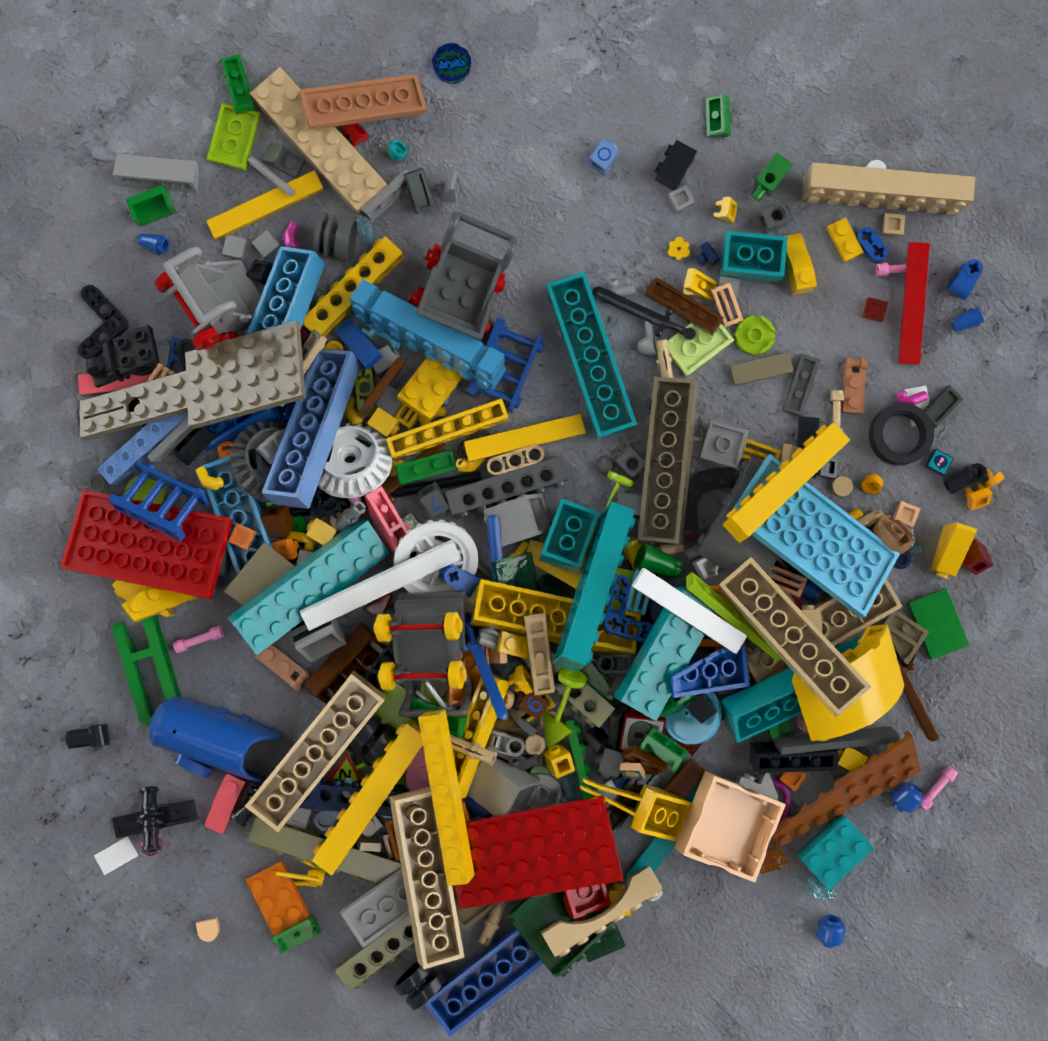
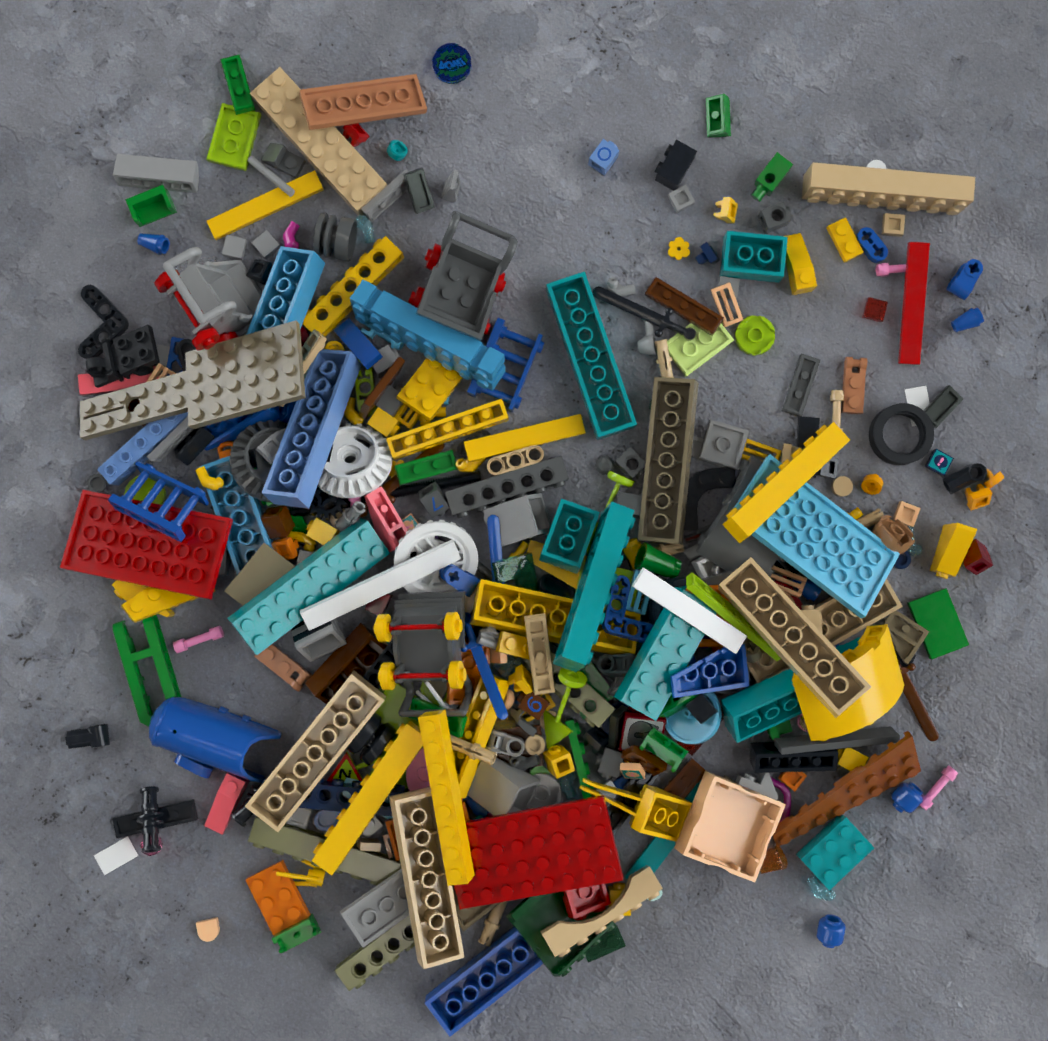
(242, 536): orange tile -> none
(419, 984): black wheel -> none
(698, 285): yellow slope -> none
(761, 369): dark tan tile -> none
(913, 399): dark pink arm -> none

